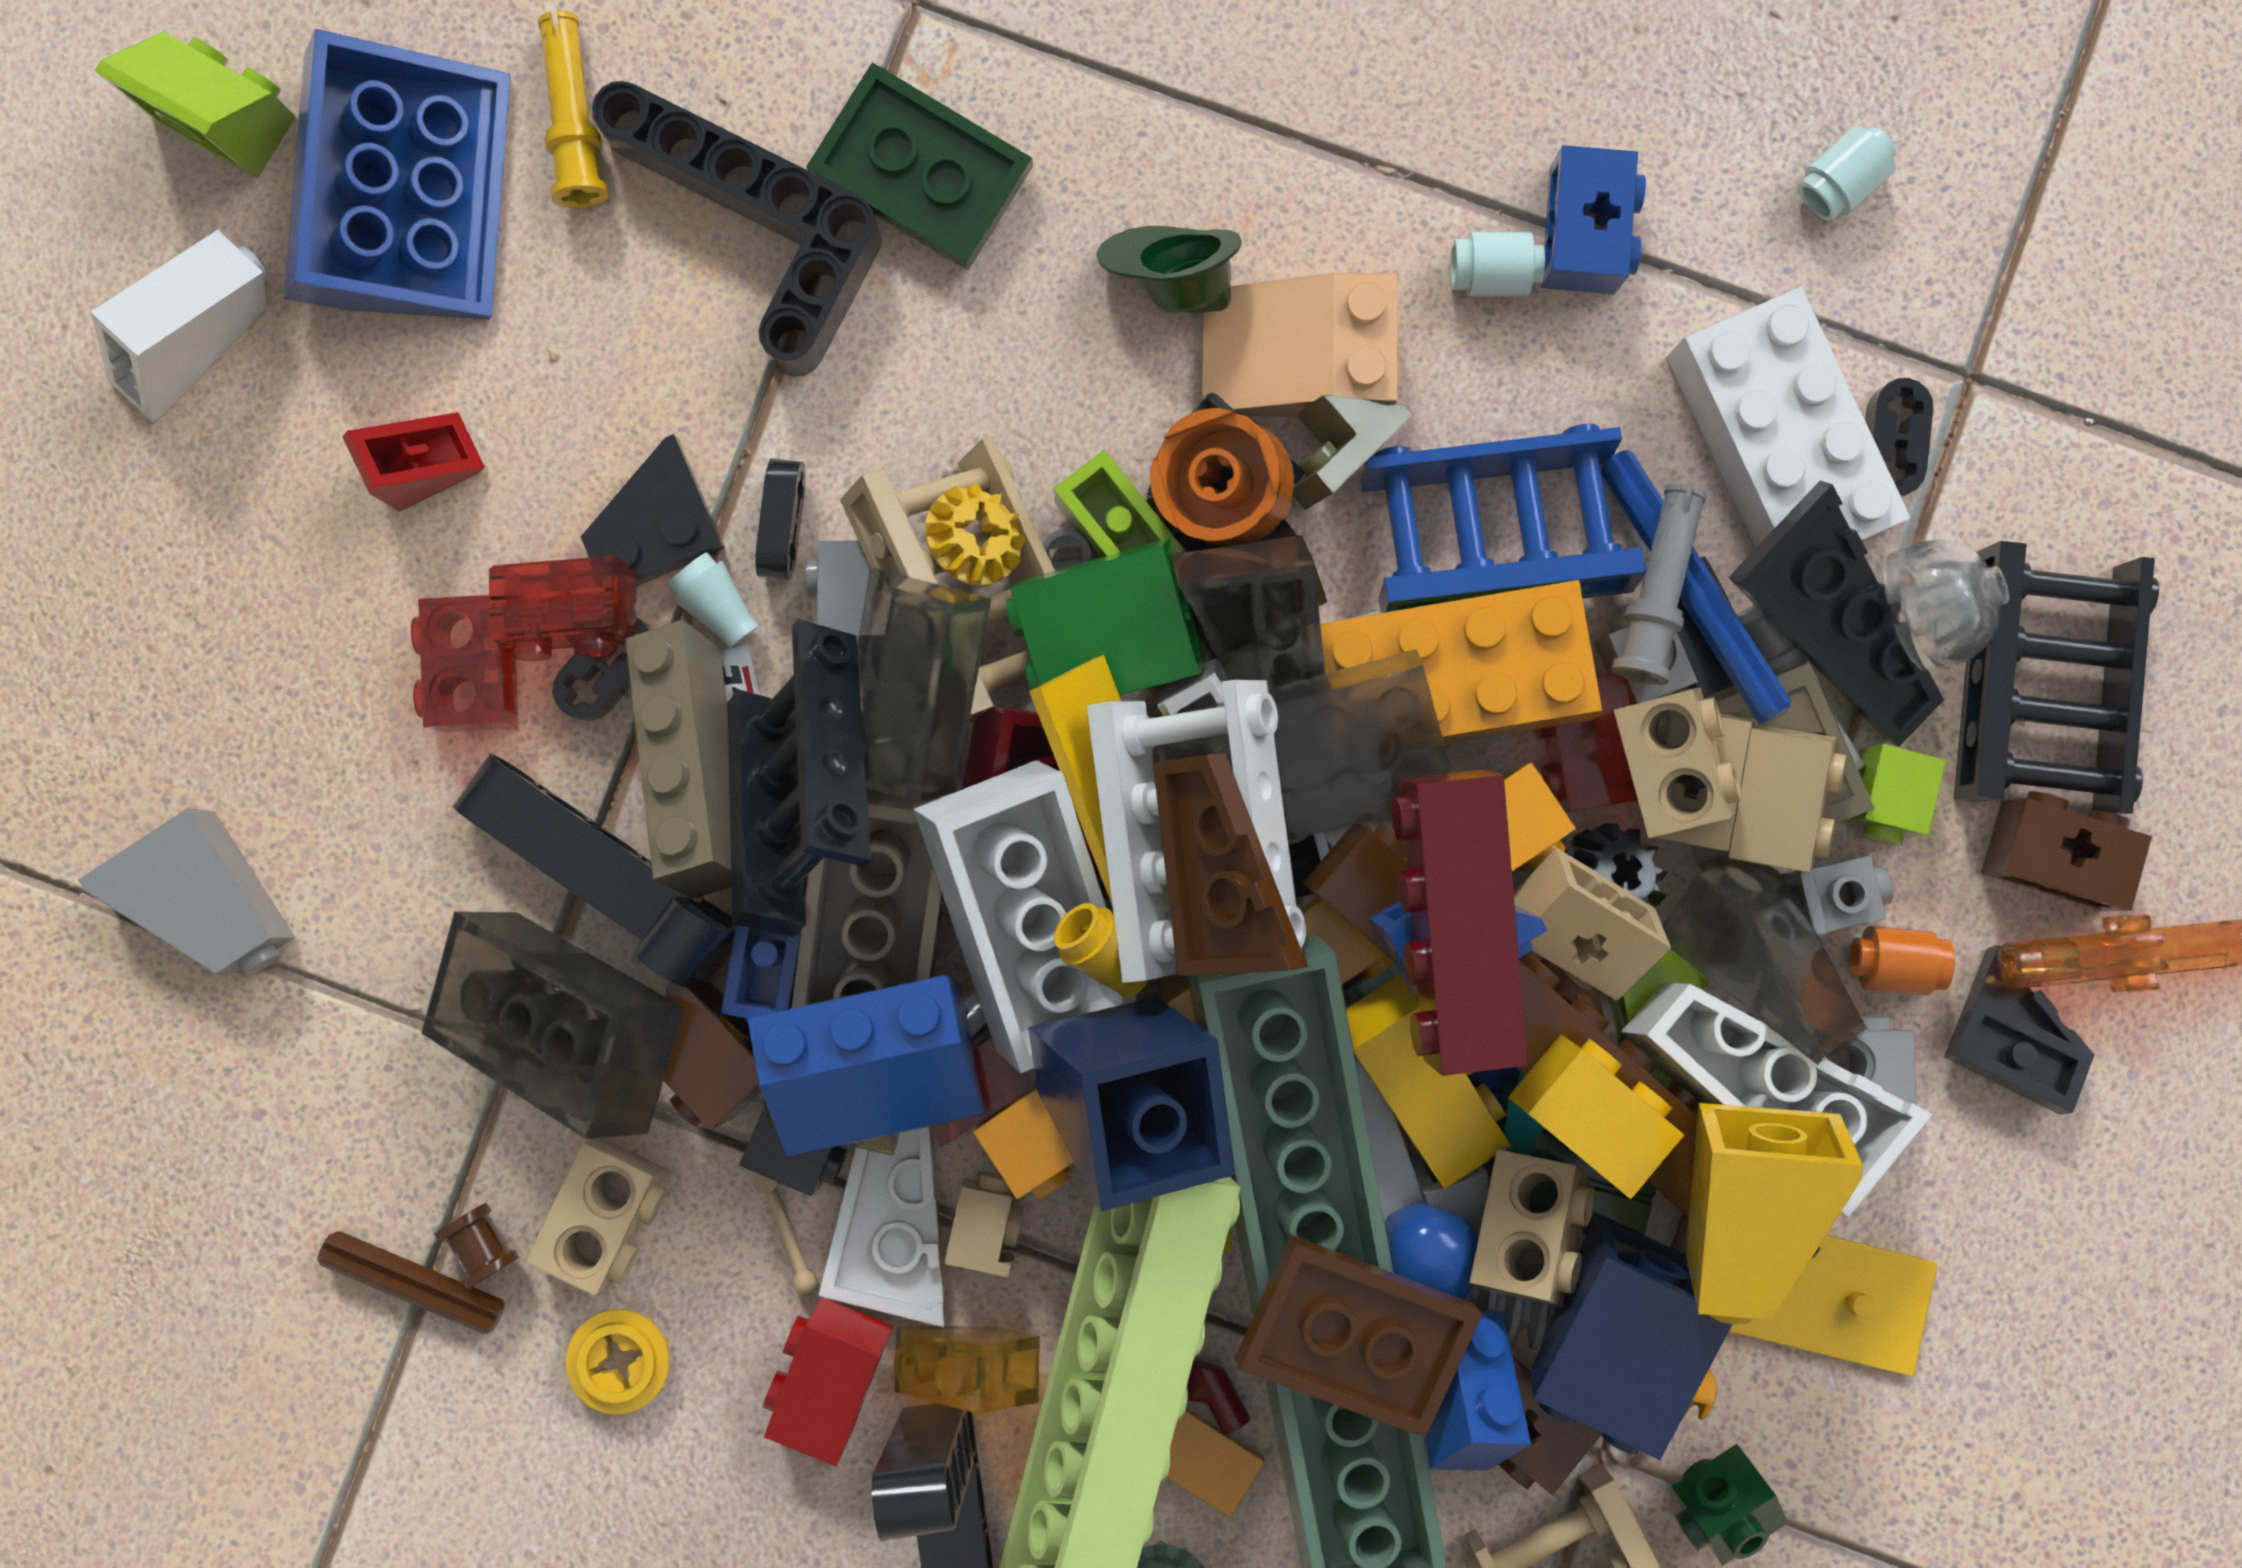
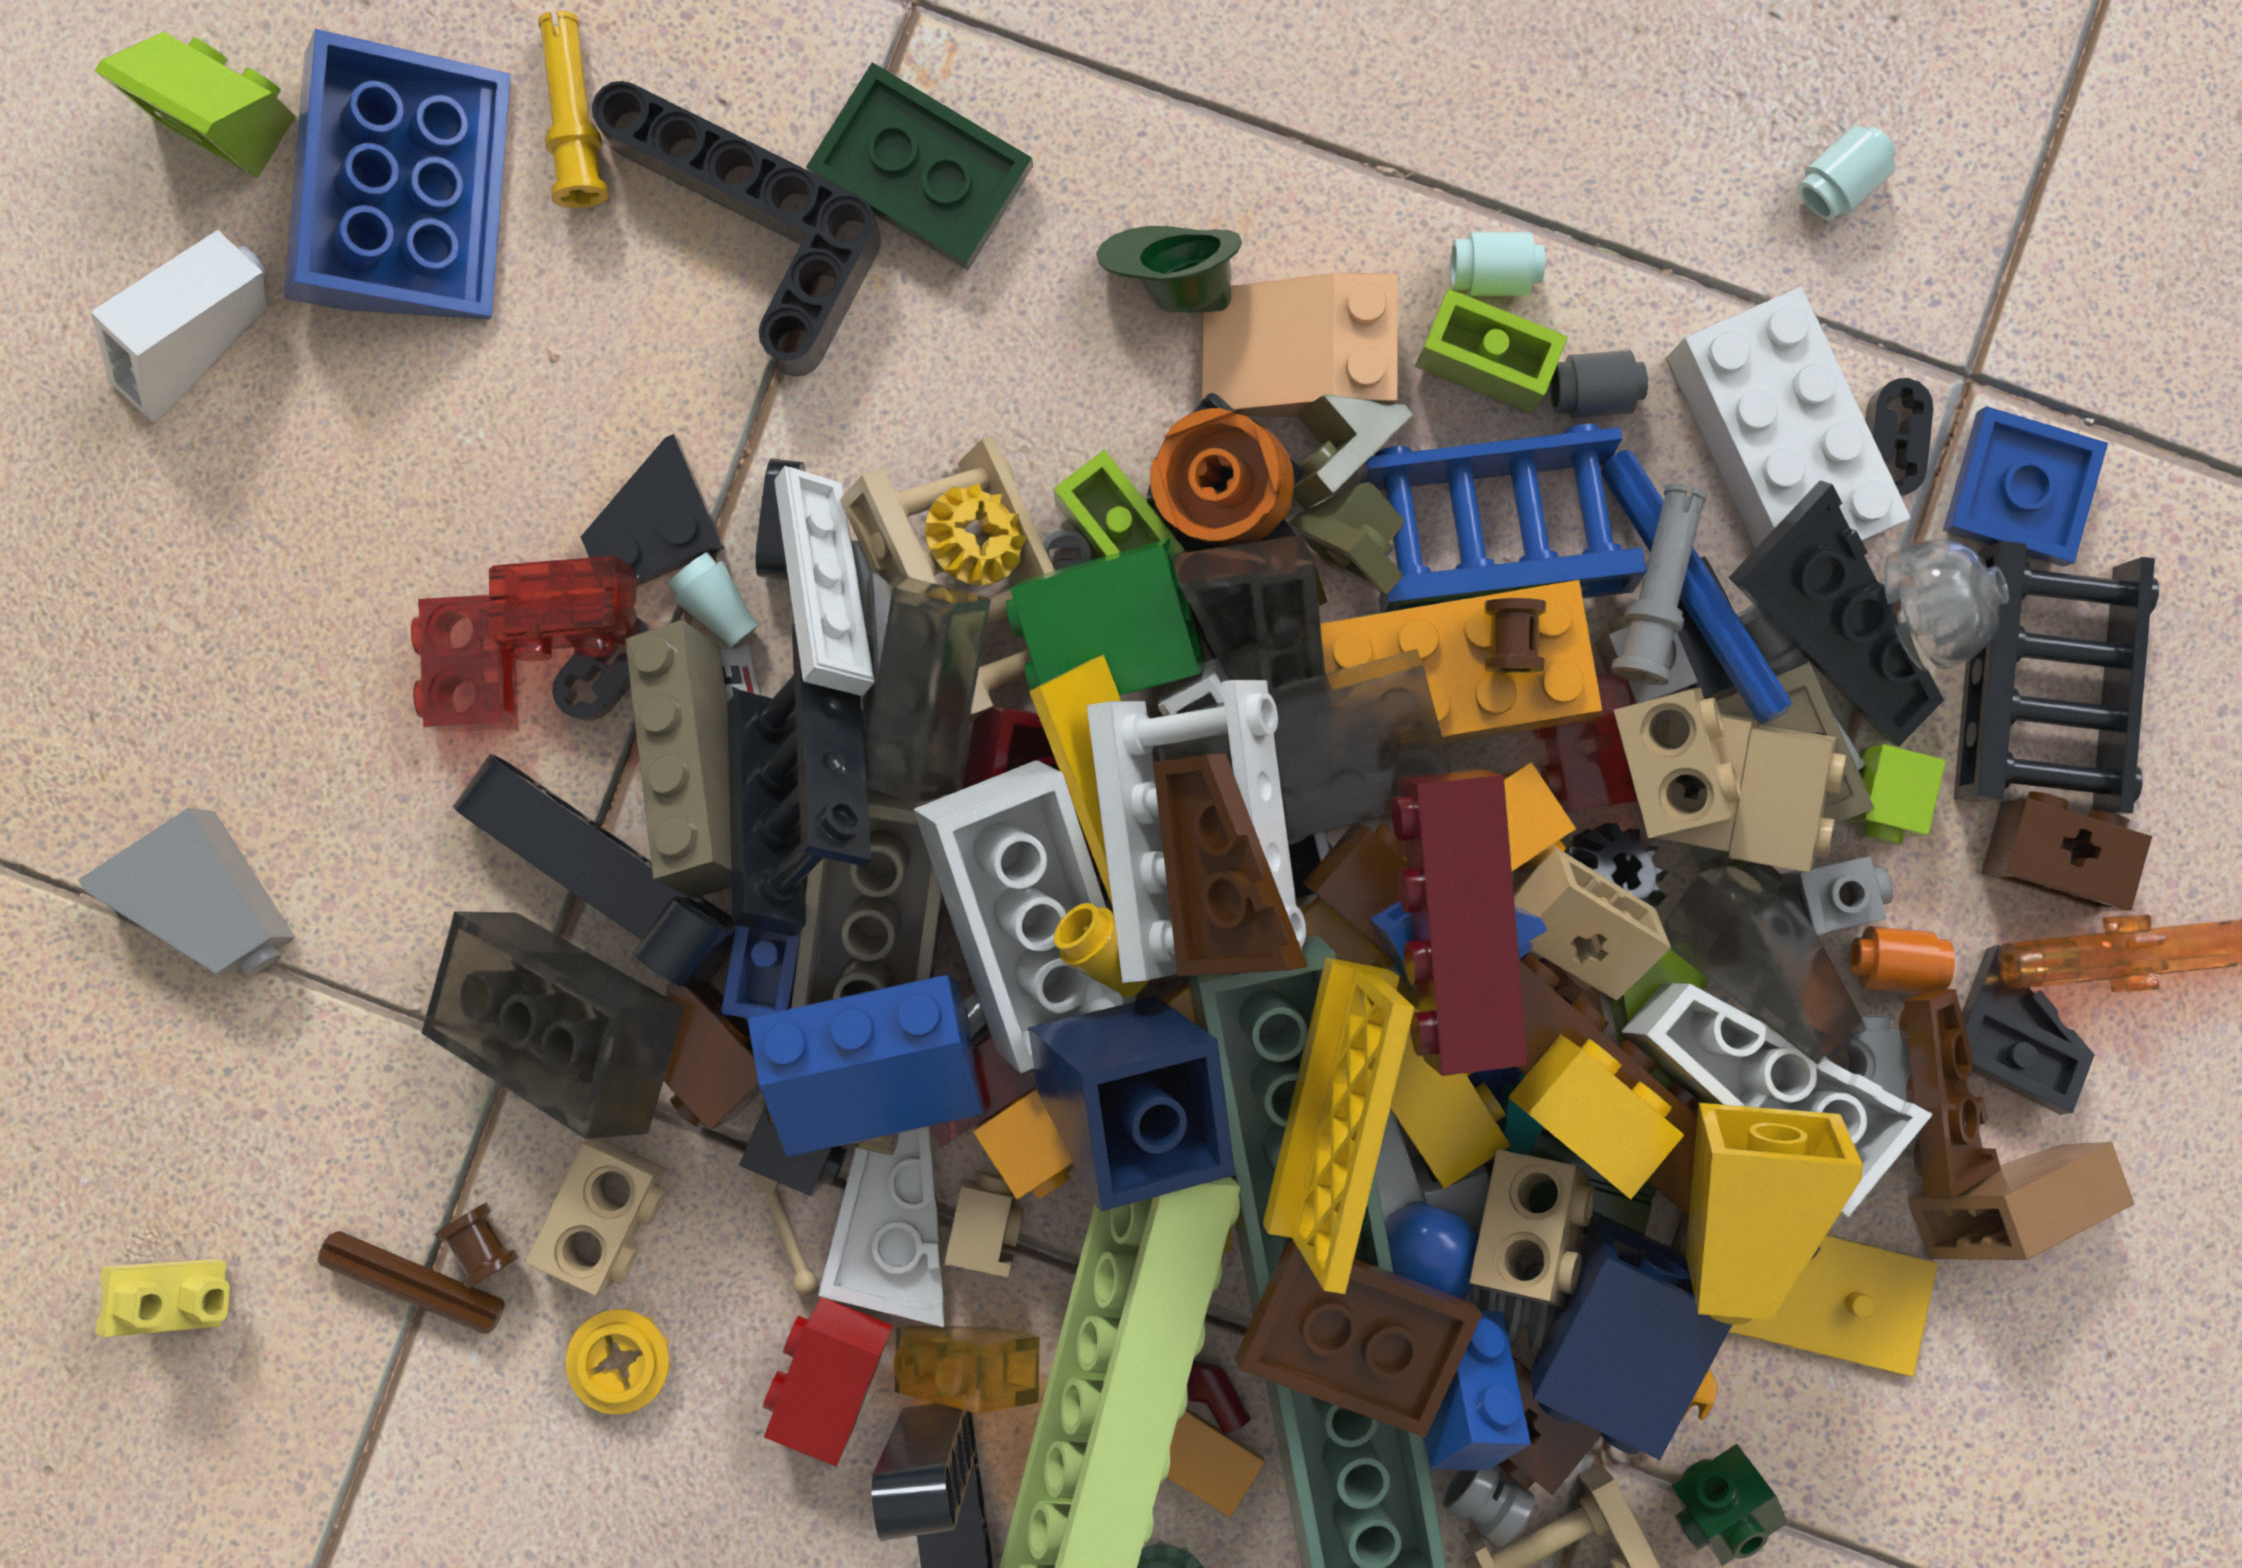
(162, 1297): none -> light yellow hips
(413, 458): red slope -> none
(823, 582): none -> white tile
(1339, 1116): none -> yellow fence
(1354, 535): none -> olive slope
(1490, 1502): none -> light grey wheel
(1491, 351): none -> lime brick
(1515, 635): none -> reddish brown bush
(1598, 183): blue brick -> none
(1598, 384): none -> dark grey brick
(1941, 1060): none -> reddish brown wing
(2025, 485): none -> blue plate
(2025, 1205): none -> medium nougat slope

